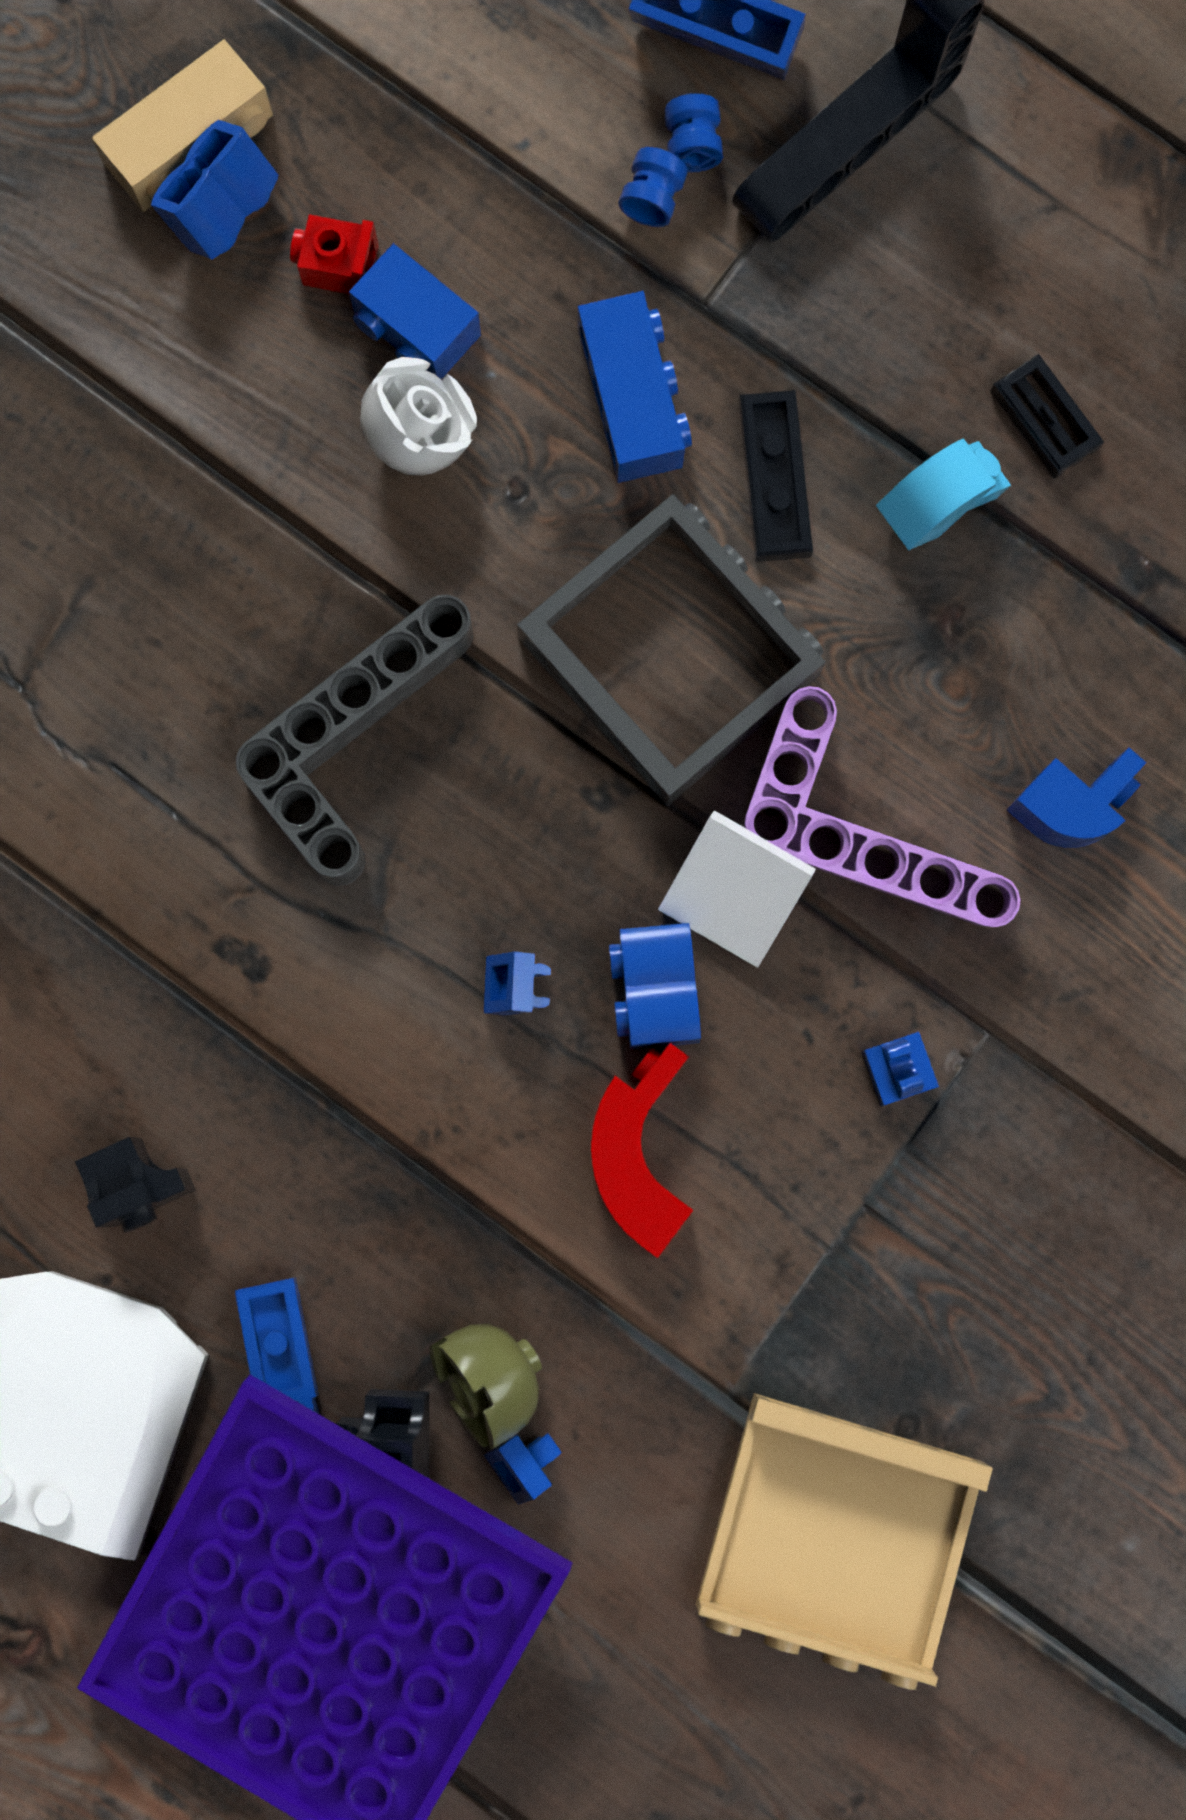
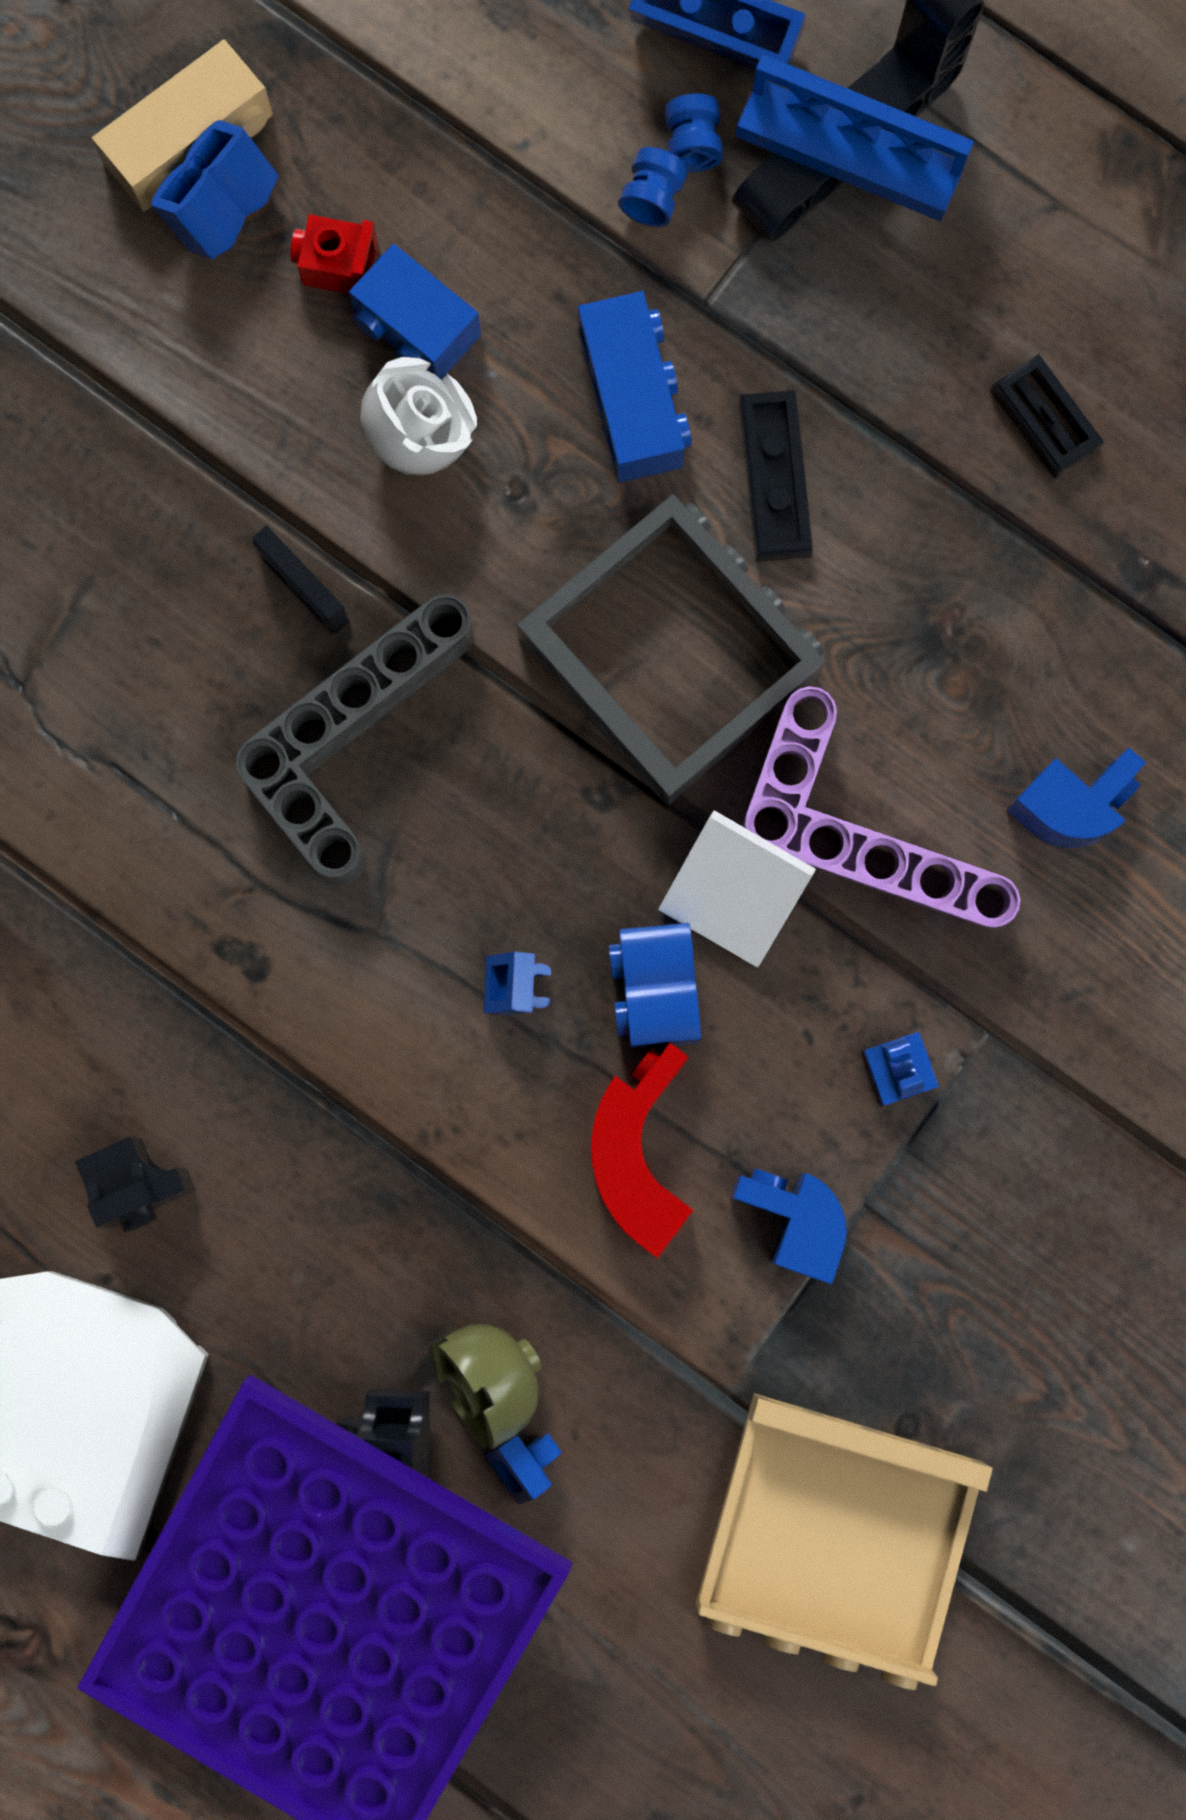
(278, 1339): blue hinge -> none
(300, 580): none -> black tile
(812, 1226): none -> blue brick
(850, 141): none -> blue fence
(942, 492): medium azure brick -> none

